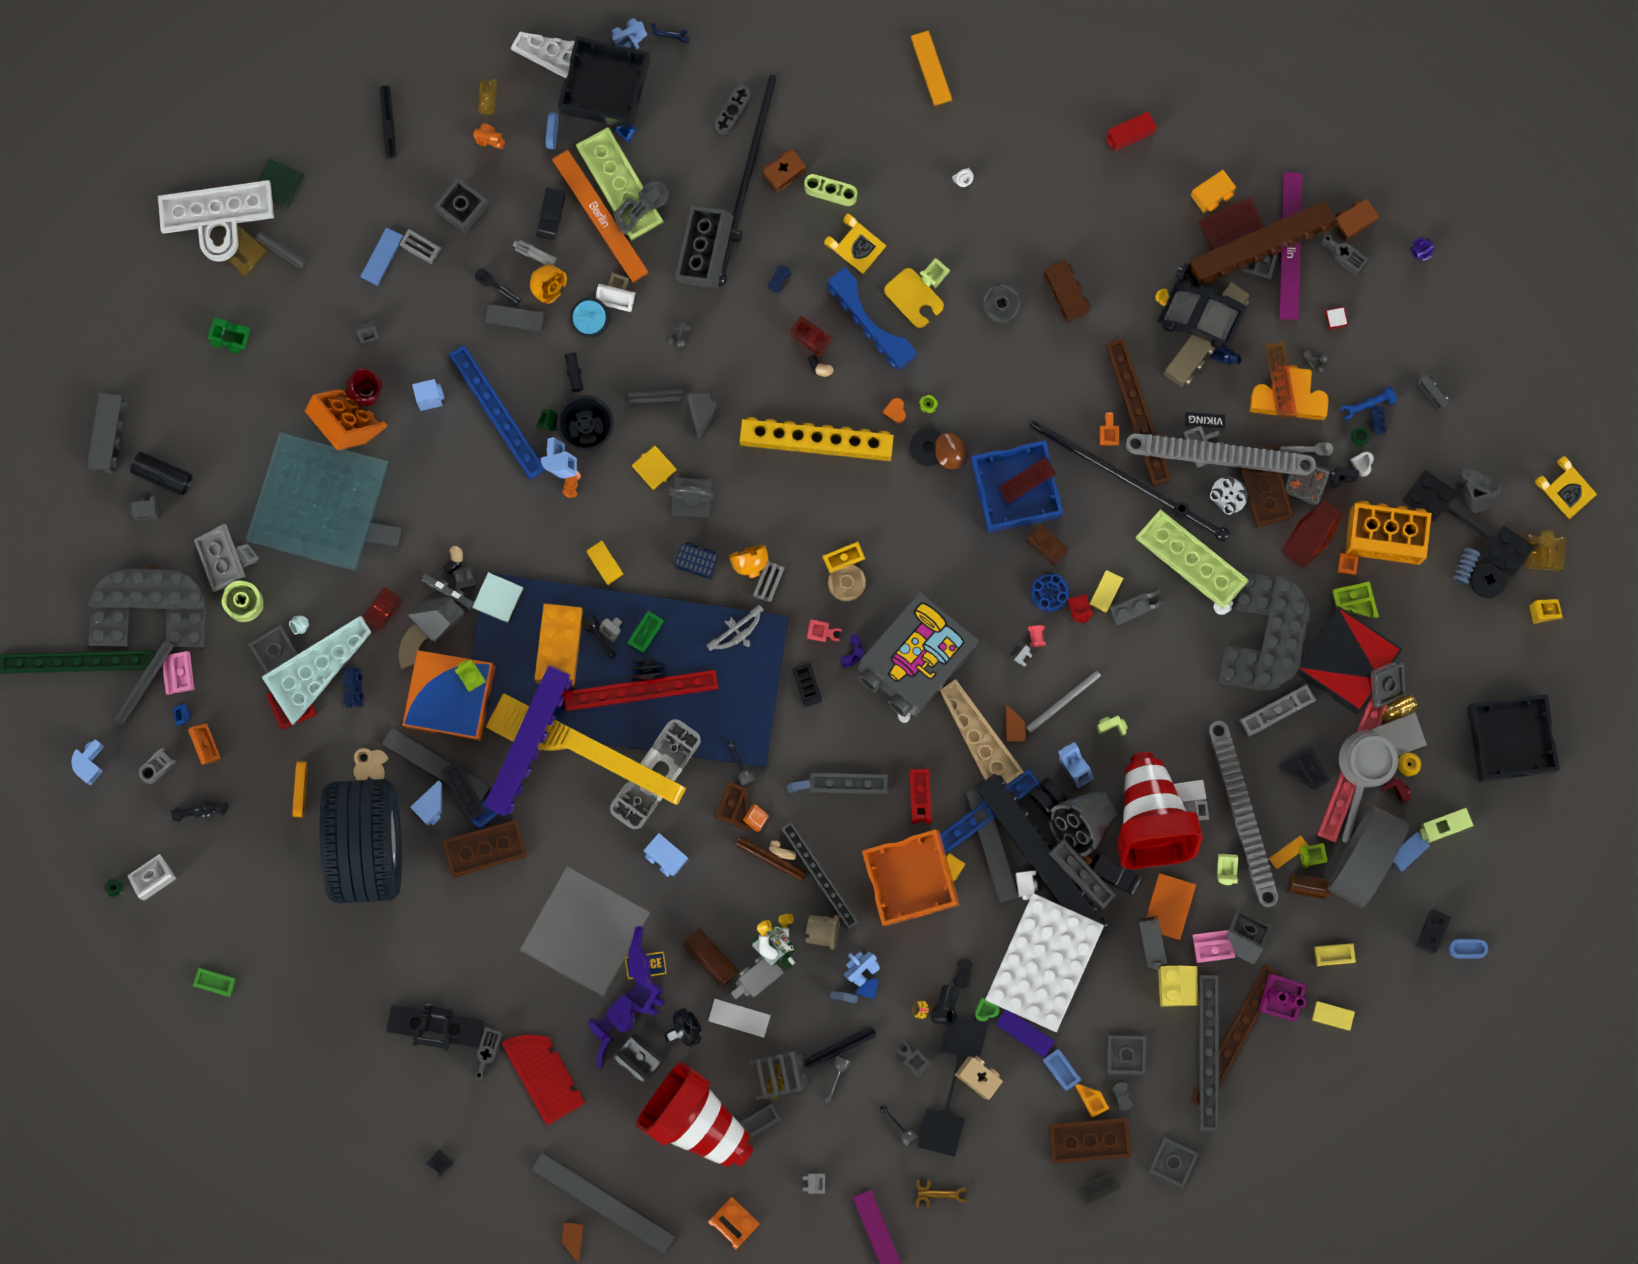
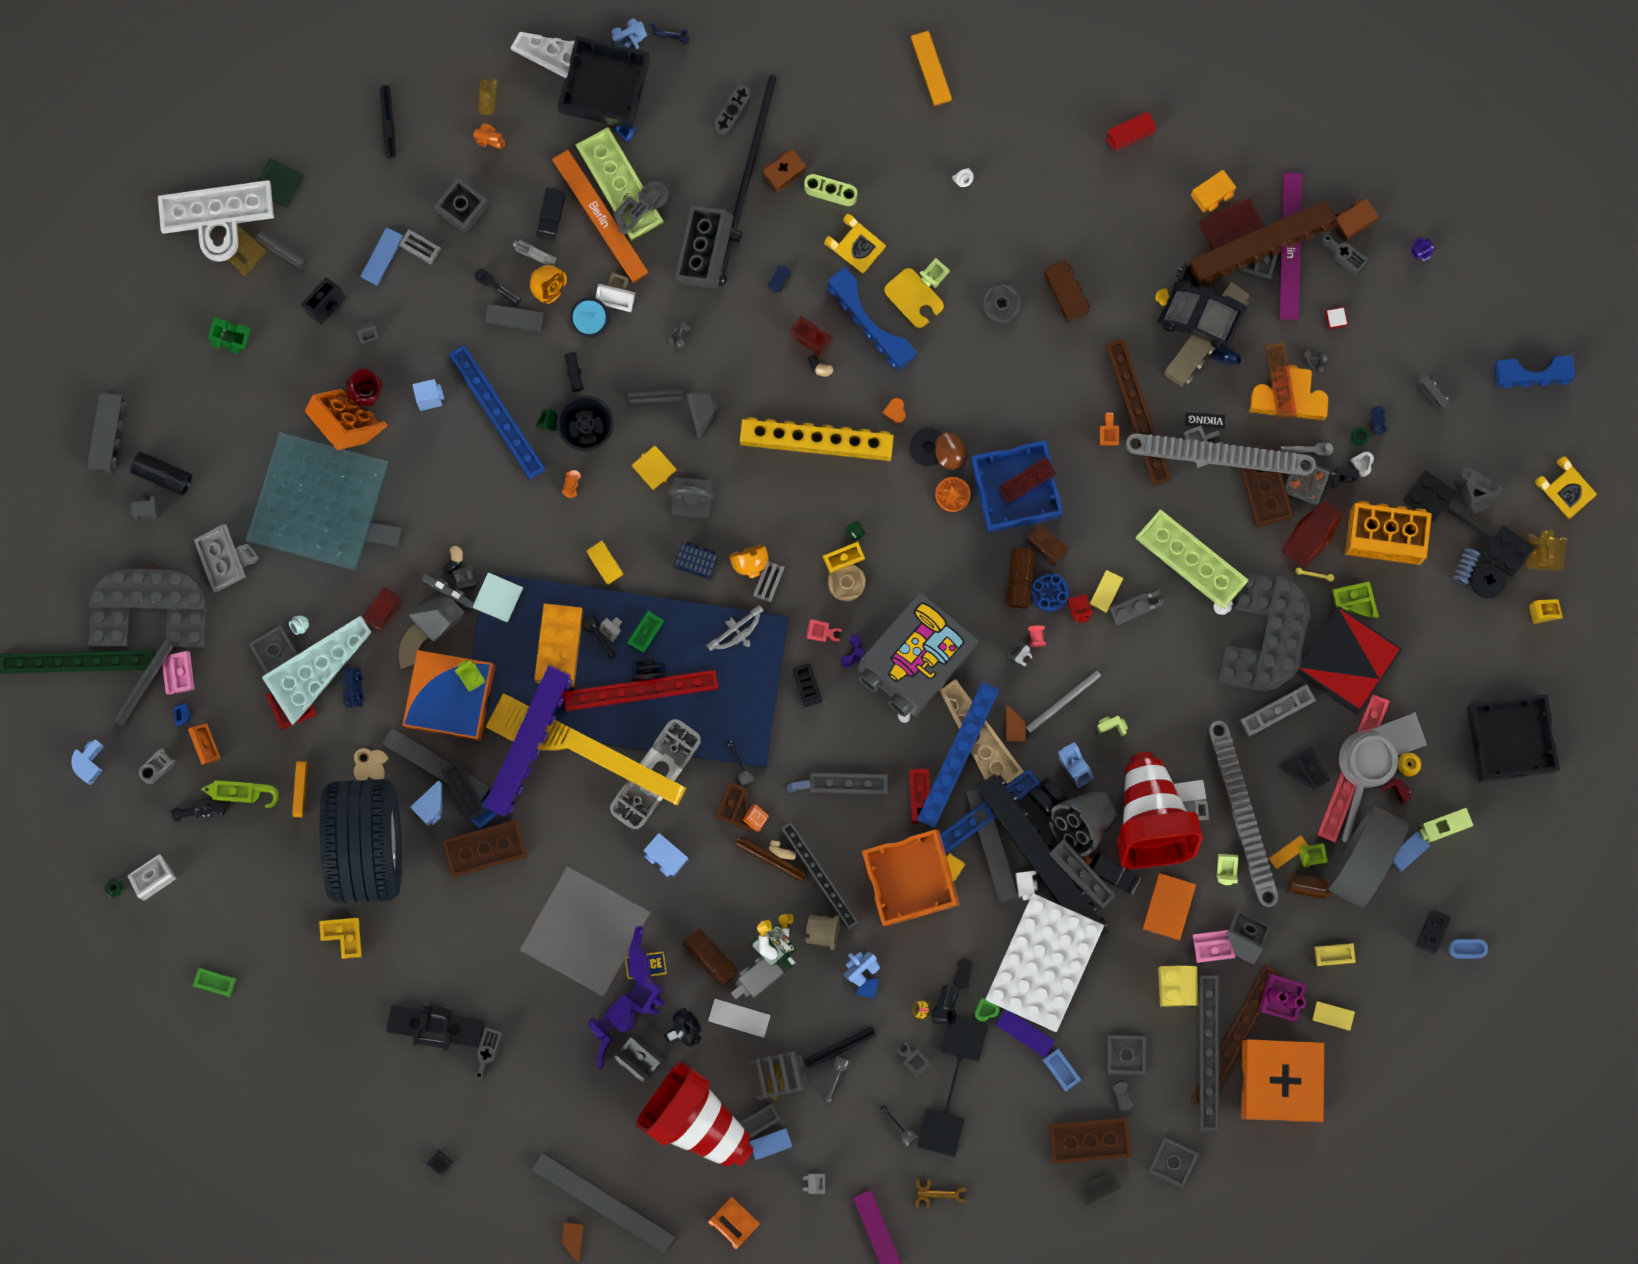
(232, 603): yellowish green brick -> none
(240, 792): none -> lime plate
(323, 300): none -> black brick
(347, 932): none -> yellow plate
(543, 1076): red piece -> none
(552, 129): medium blue tile -> none
(558, 460): light blue brick -> none
(770, 1144): none -> medium blue tile
(843, 997): sand blue tile -> none
(855, 531): none -> dark green hose
(928, 399): lime plate -> none
(952, 494): none -> orange wheel
(958, 755): none -> blue plate
(968, 1074): tan brick -> none
(1020, 578): none -> reddish brown piece
(1092, 1099): light orange tile -> none
(1153, 942): dark grey brick -> none
(1220, 533): black bar -> none
(1235, 501): plate -> none
(1282, 1081): none -> orange tile
(1329, 578): none -> light yellow hinge
(1347, 564): orange tile -> none
(1369, 402): blue piece -> none
(1388, 683): dark grey tile -> none
(1400, 708): clear yellow hinge -> none
(1510, 373): none -> blue arch

